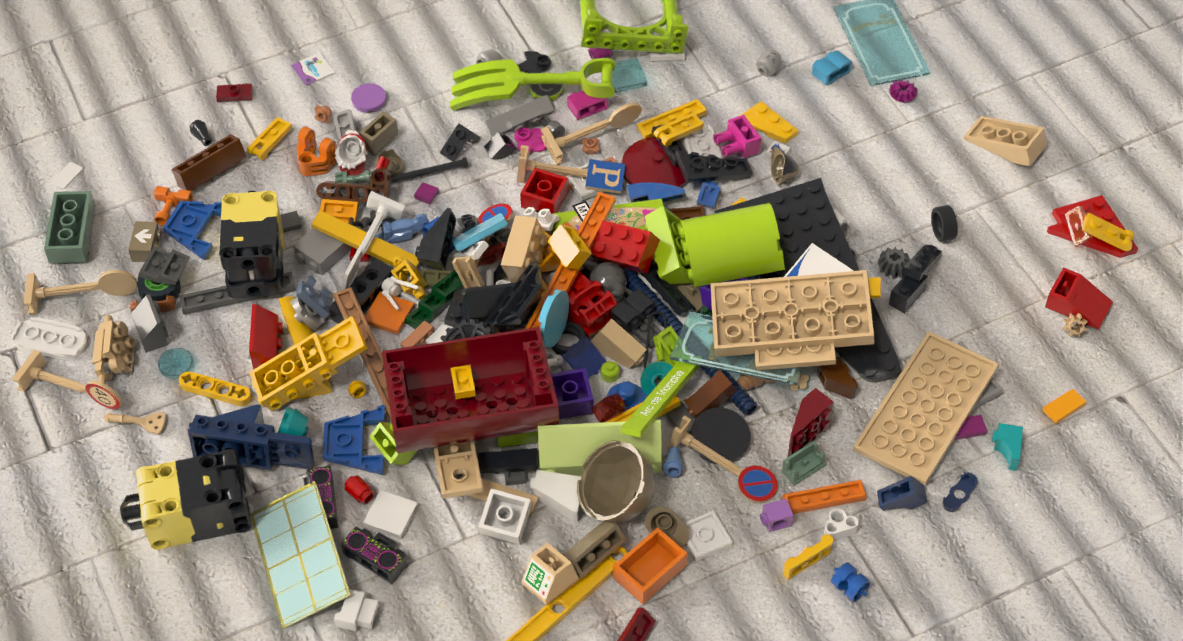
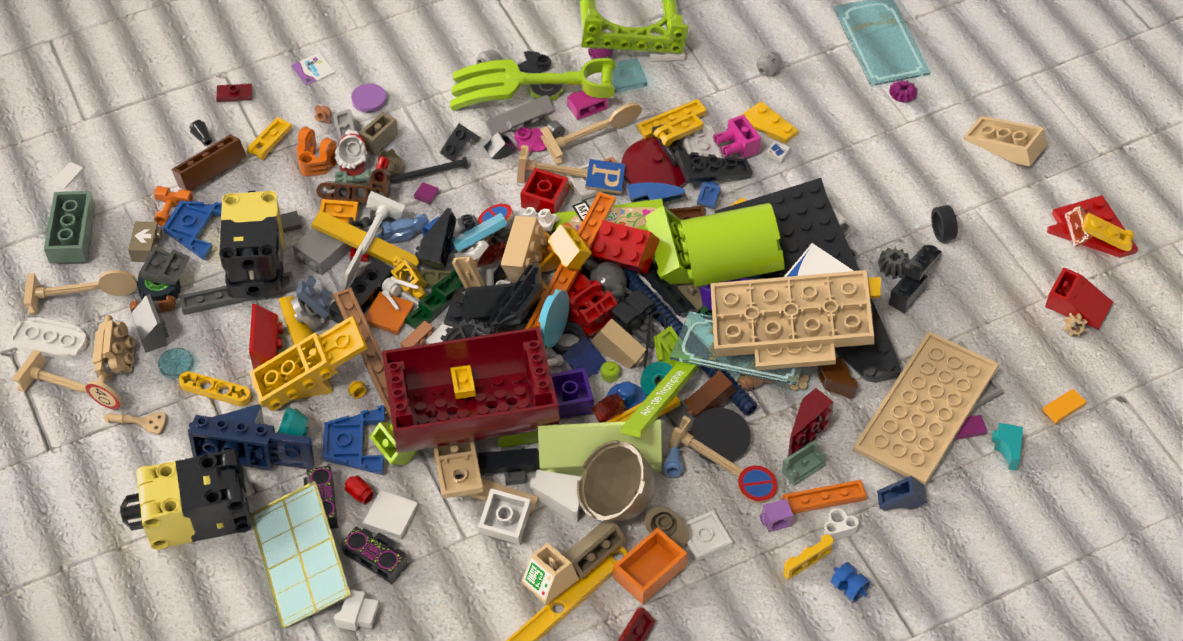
(590, 145): nougat plate -> none
(783, 166): dark tan hat -> none
(831, 67): dark azure brick -> none
(967, 485): dark blue piece -> none

